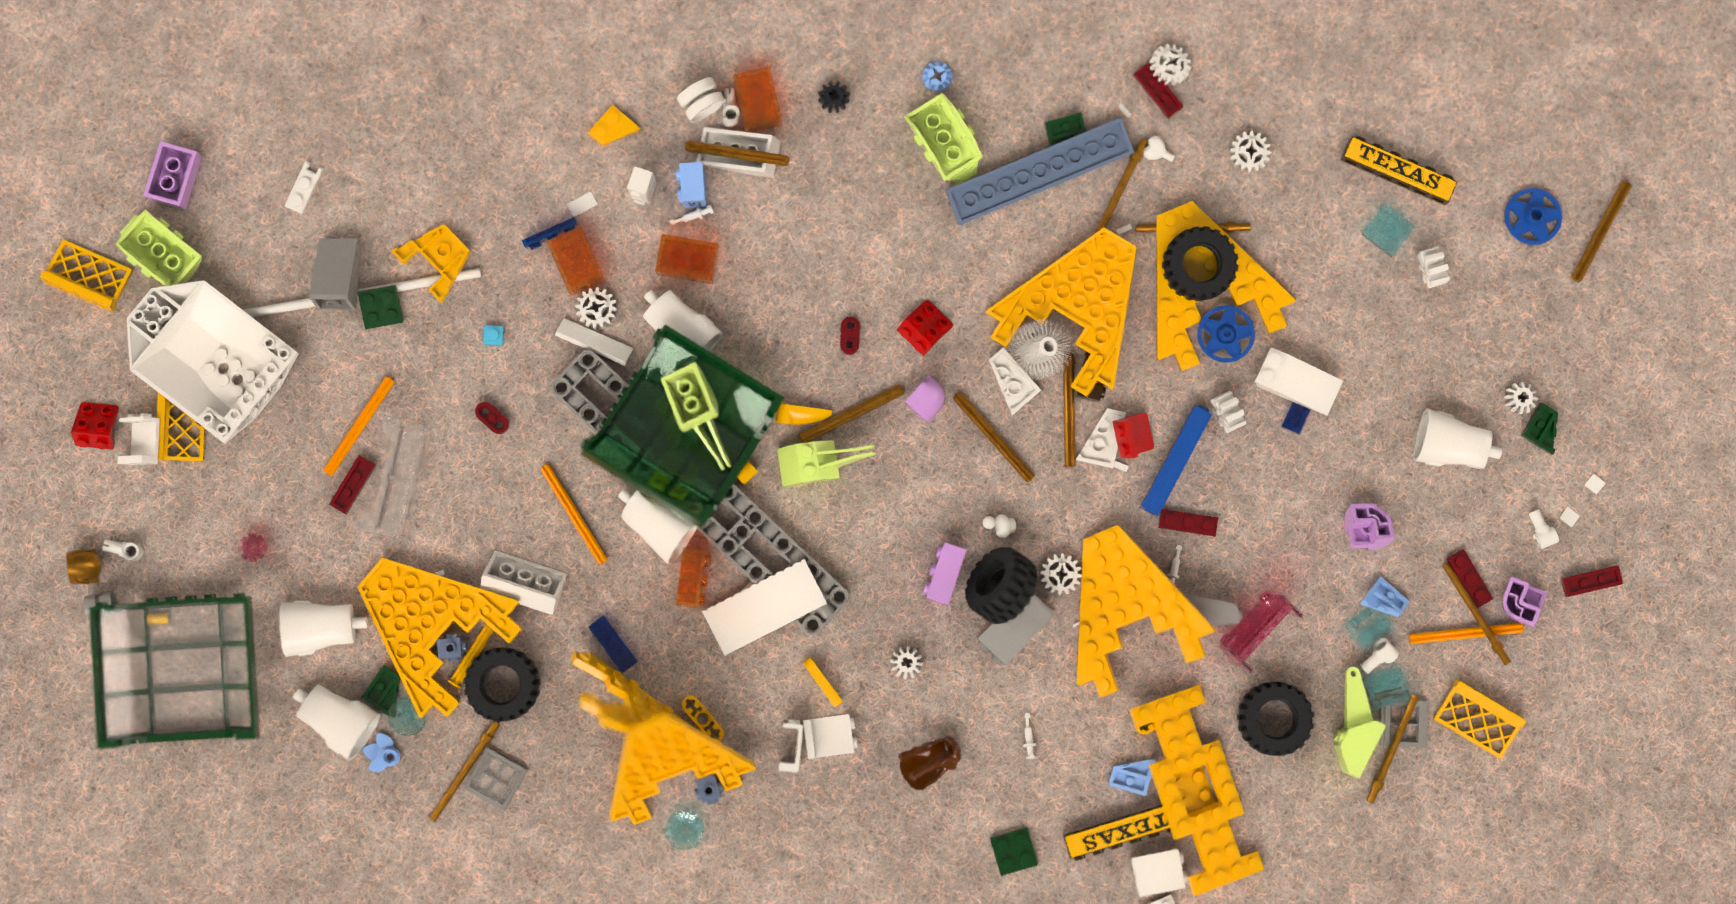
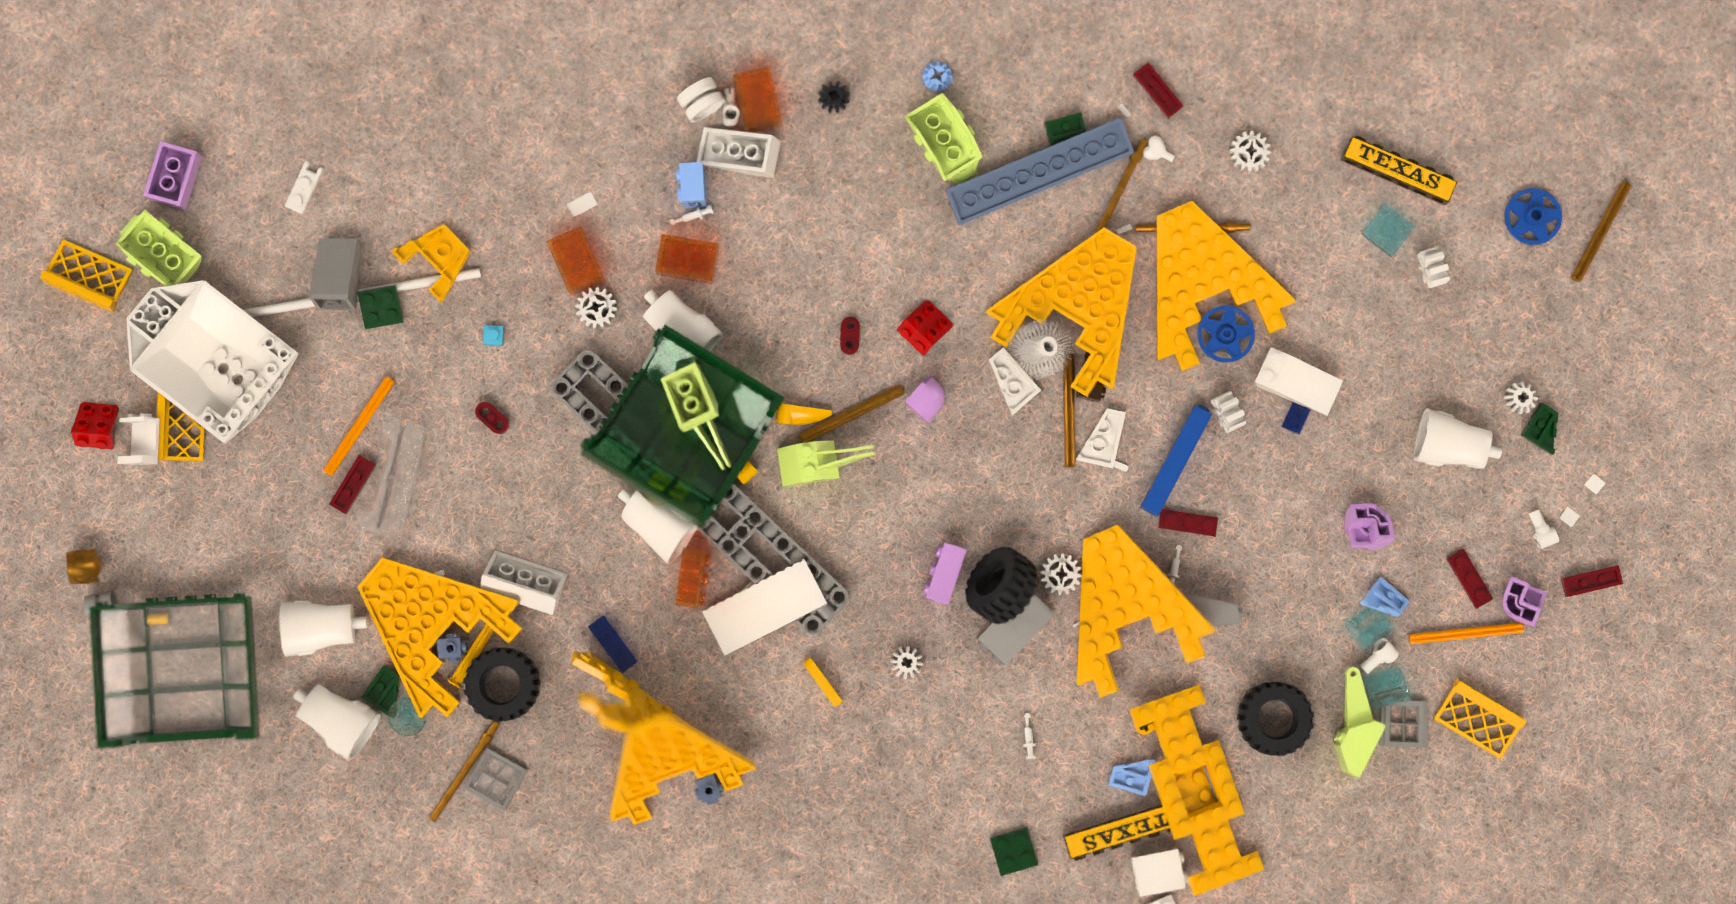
(123, 549): white pin -> none
(252, 555): clear pink piece -> none
(379, 751): light blue plate -> none
(535, 241): clear blue plate -> none
(573, 514): light orange axle -> none
(594, 341): white tile -> none
(612, 127): yellow wing -> none
(641, 186): white brick -> none
(677, 837): clear light blue dish -> none
(697, 703): yellow beam -> none
(737, 153): pearl gold axle -> none
(790, 766): white panel -> none
(829, 736): white panel -> none
(929, 762): reddish brown hair -> none
(994, 437): pearl gold axle -> none
(1002, 524): white animal -> none
(1133, 435): red bracket -> none
(1170, 64): white gear -> none
(1225, 259): black tyre -> none
(1256, 627): clear pink windscreen -> none
(1377, 784): pearl gold bar -> none
(1497, 646): pearl gold bar -> none

